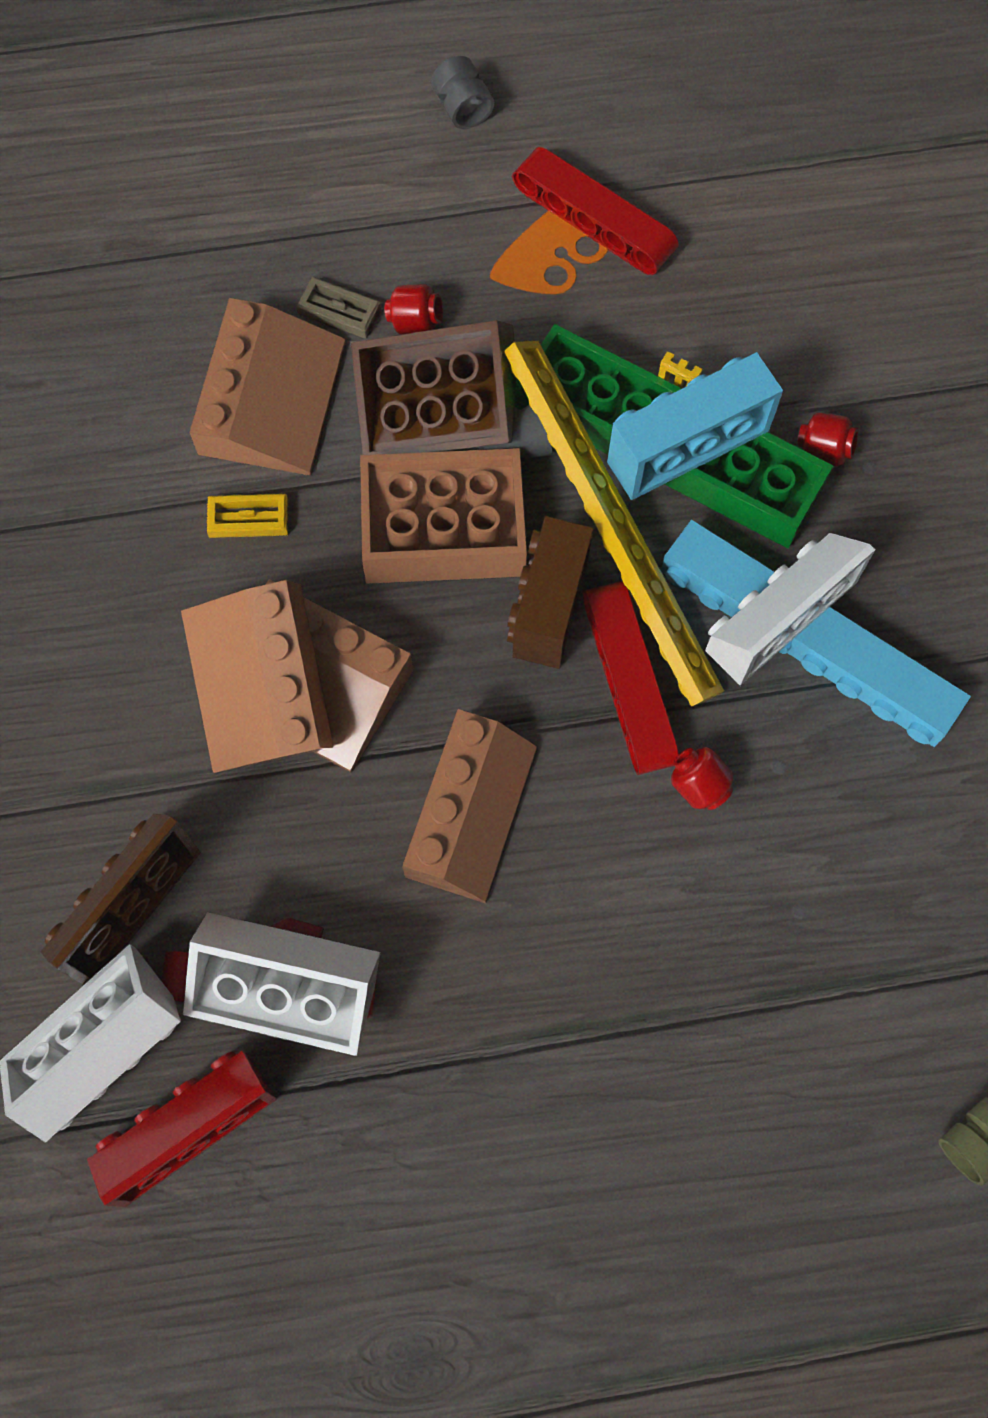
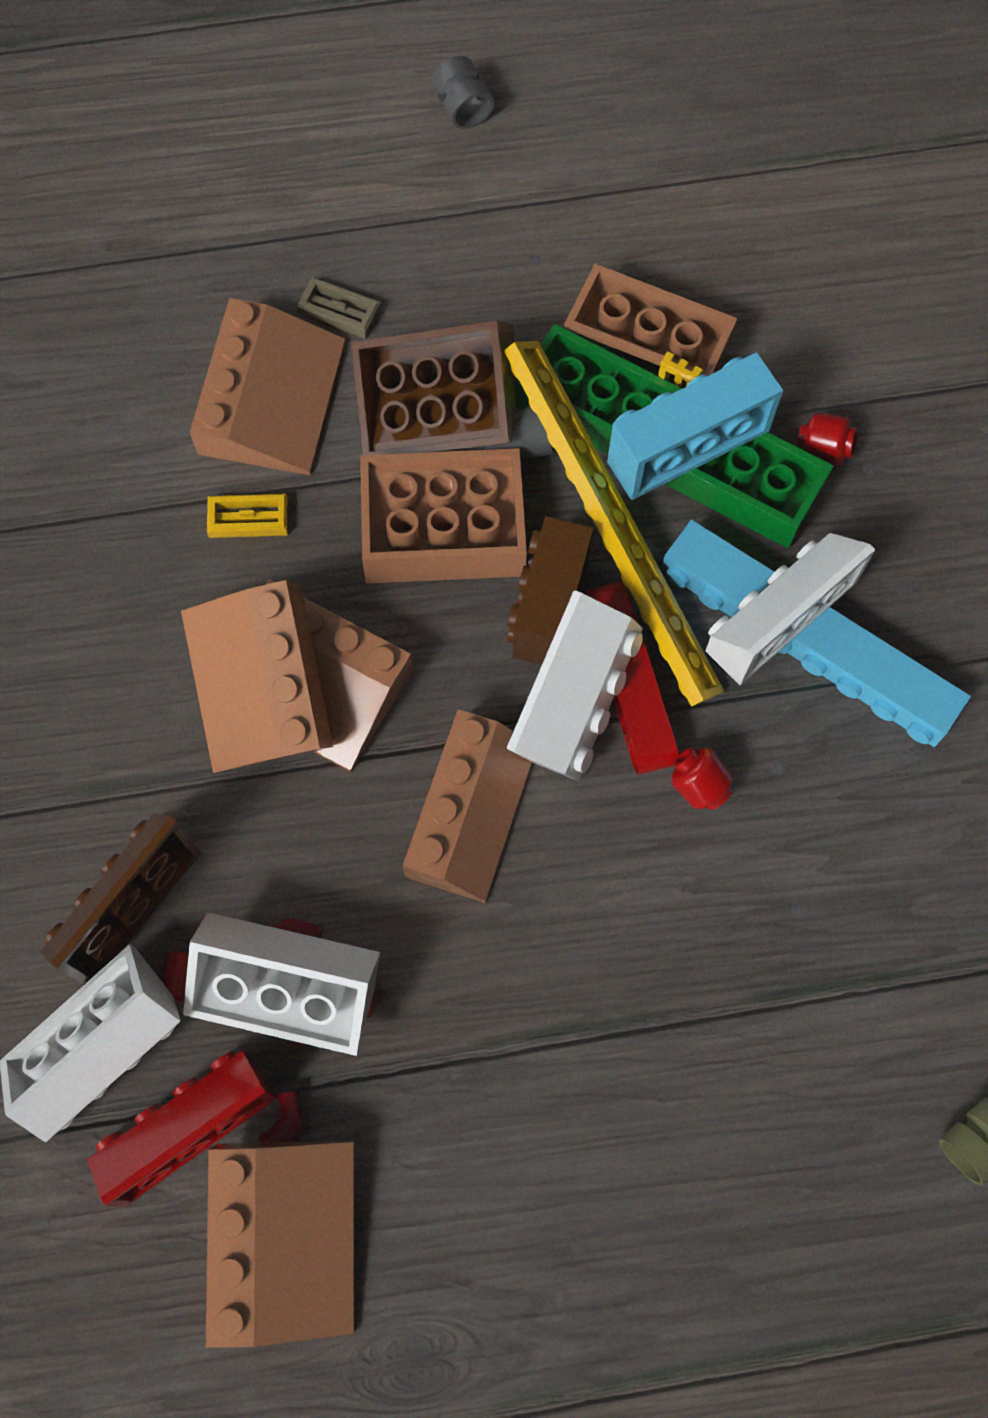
(279, 1243): none -> nougat slope
(290, 1124): none -> dark red arm
(414, 308): red head -> none
(534, 252): orange piece -> none
(576, 686): none -> white slope
(595, 211): red beam -> none
(650, 321): none -> nougat slope

